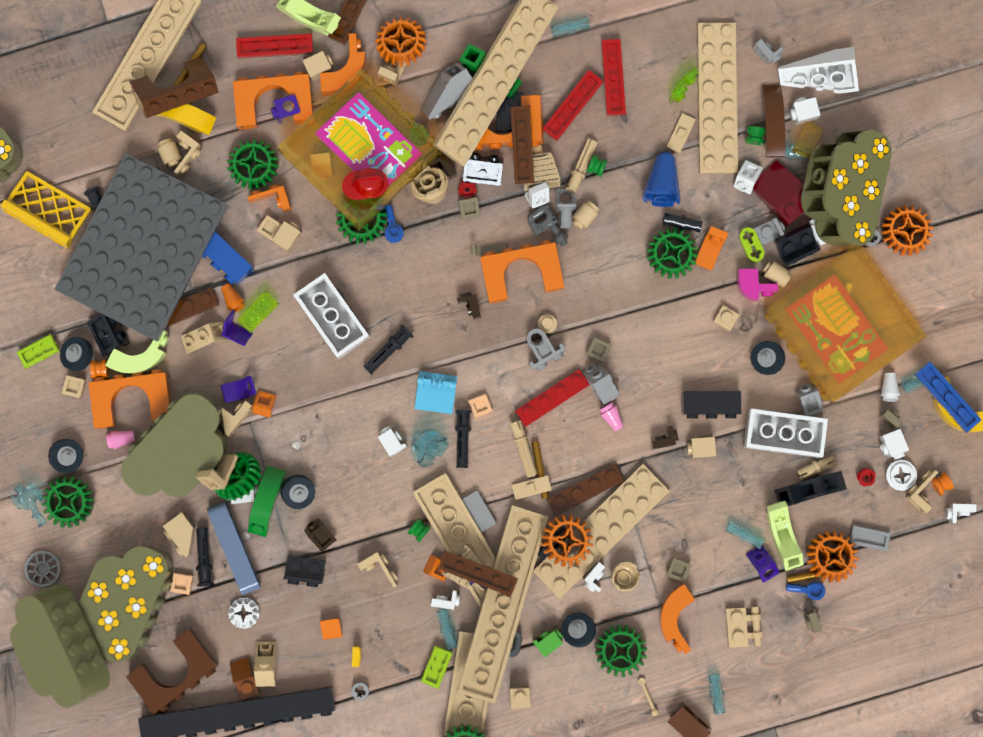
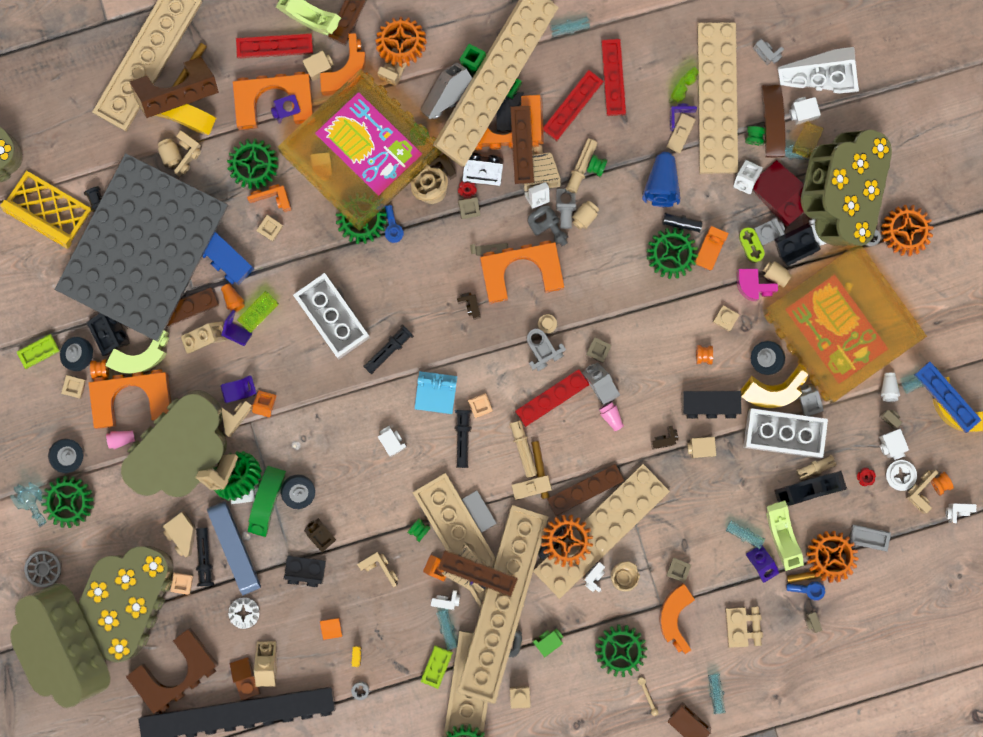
(287, 236): tan brick -> none
(365, 184): red piece -> none
(427, 446): clear light blue cylinder -> none
(578, 630): black wheel -> none
(680, 108): none -> dark purple bracket
(704, 354): none -> orange wheel
(776, 395): none -> arch

